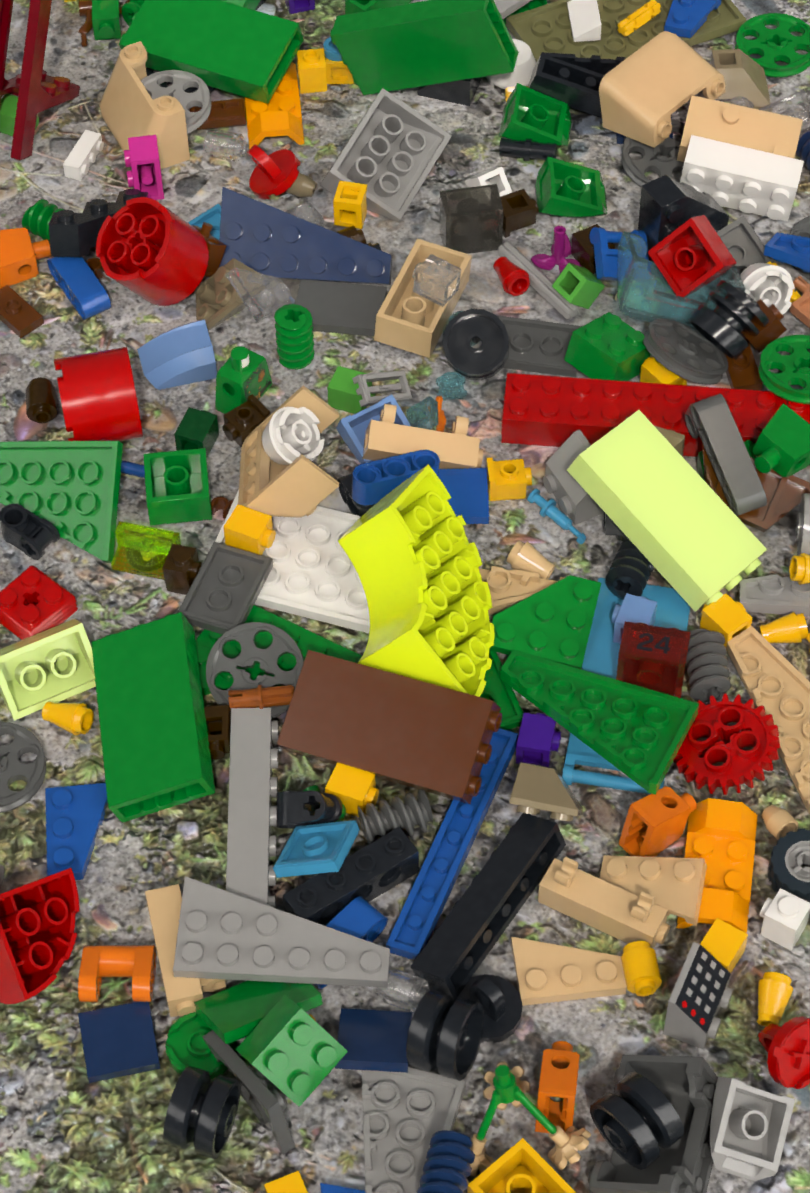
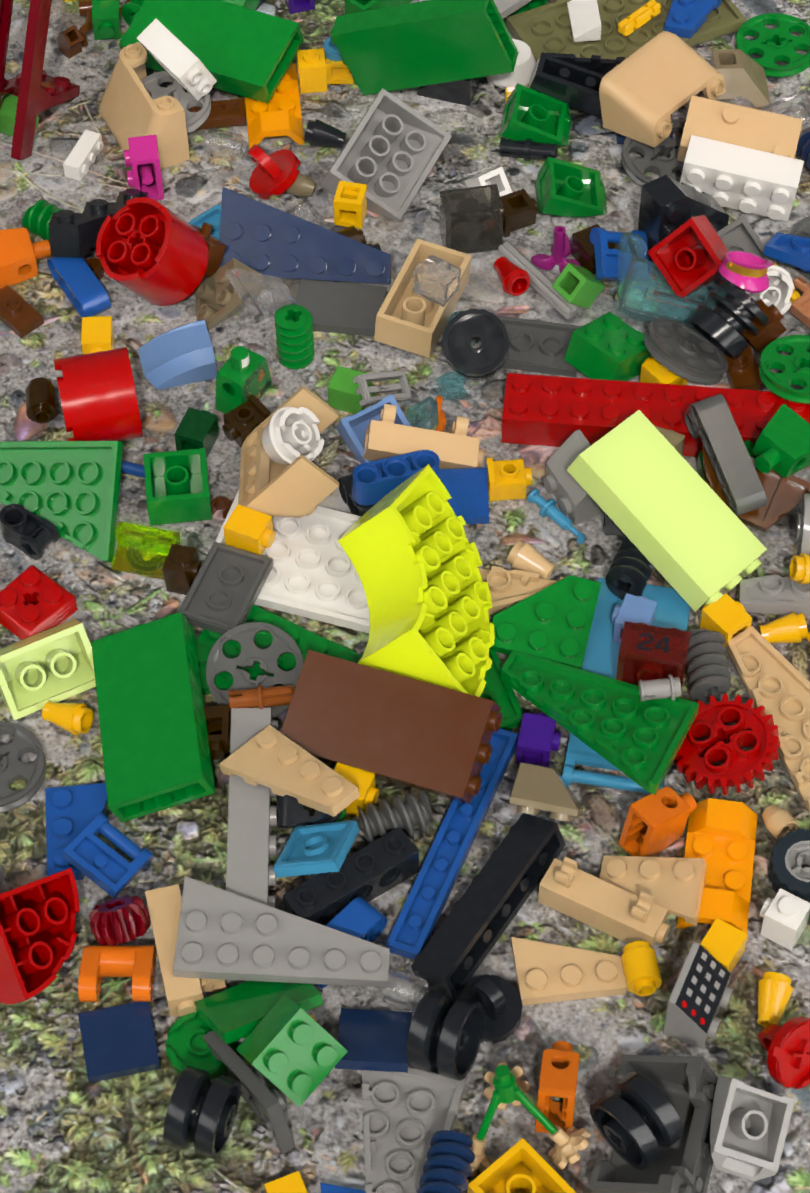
(70, 42): none -> reddish brown piece
(97, 334): none -> yellow brick
(100, 861): none -> blue plate
(119, 920): none -> dark red gear
(177, 59): none -> white window
(291, 771): none -> tan wing
(324, 135): none -> black cone
(660, 688): none -> light grey pin
(746, 271): none -> dark pink piece

